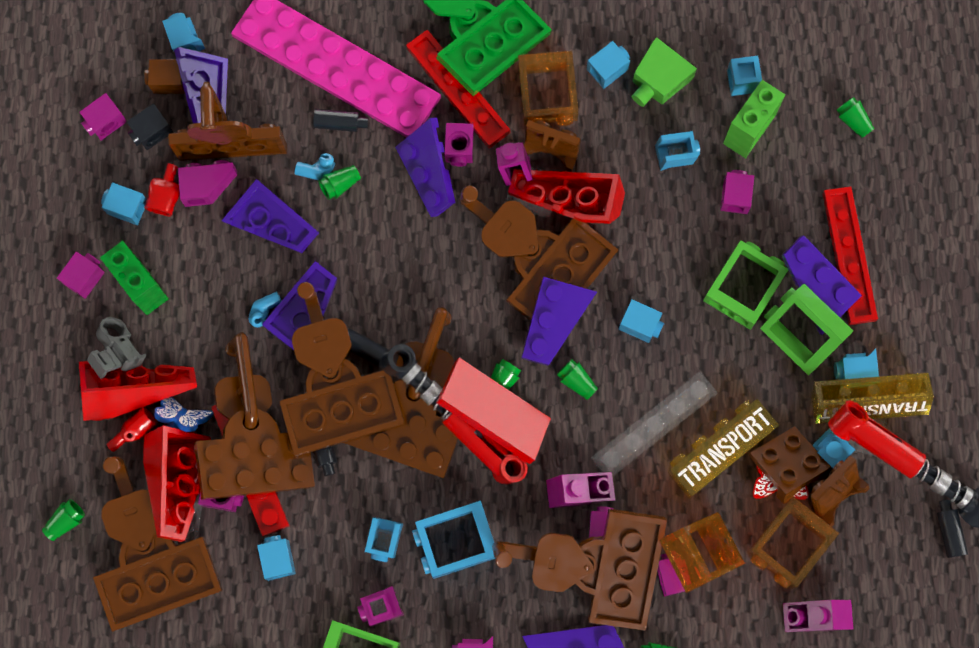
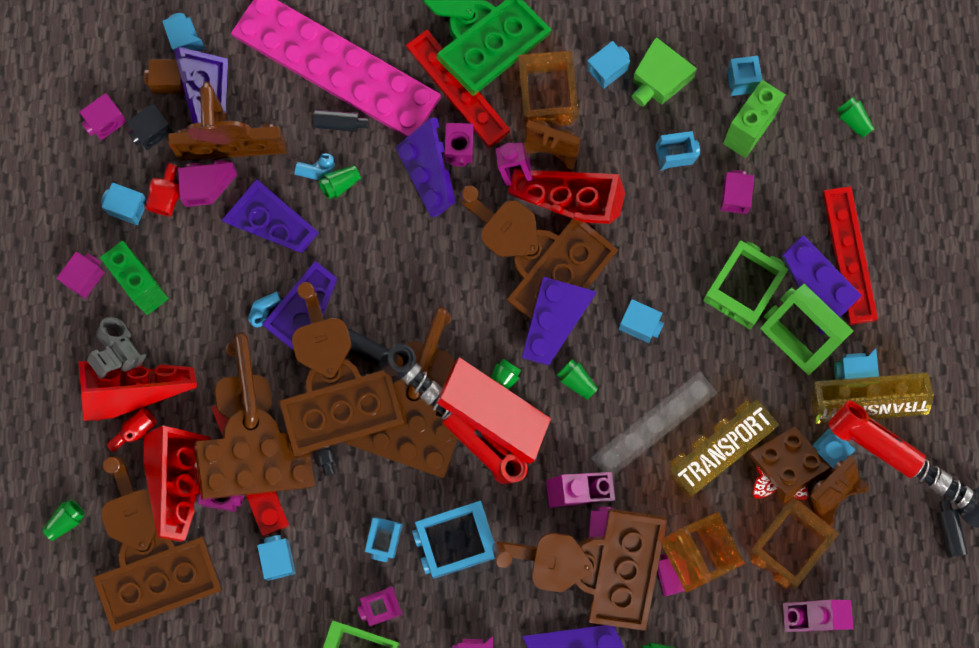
(179, 417): blue animal -> none

